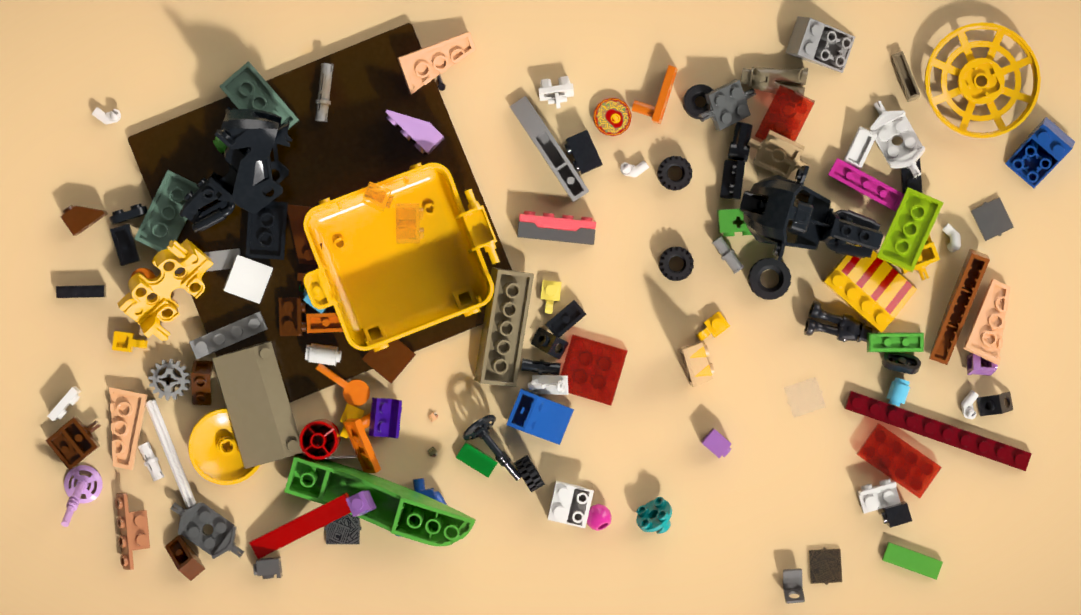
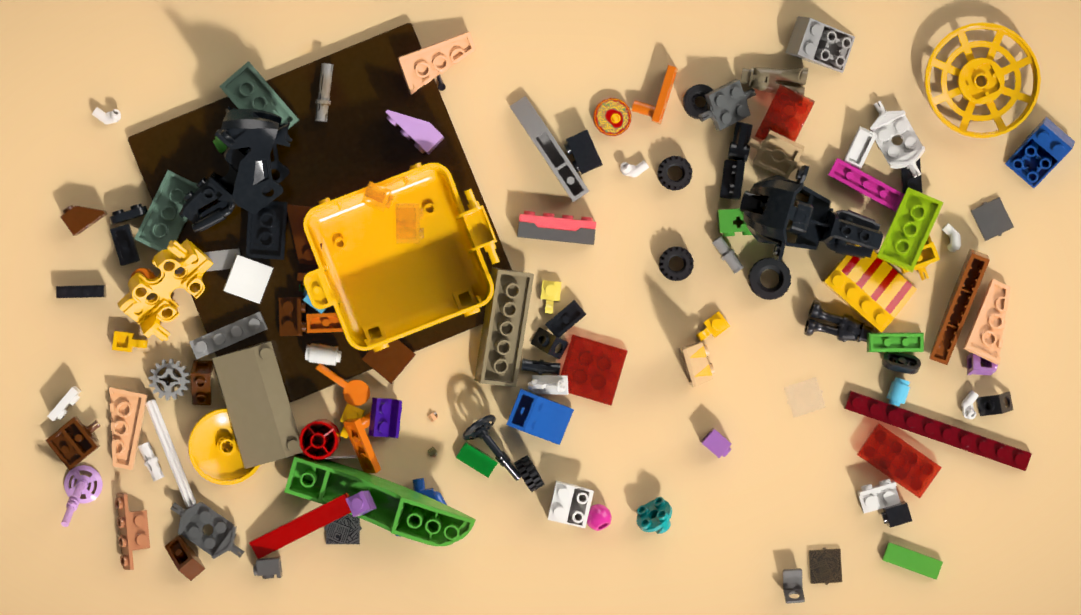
(558, 93): white hips -> none
(905, 76): dark tan piece -> none

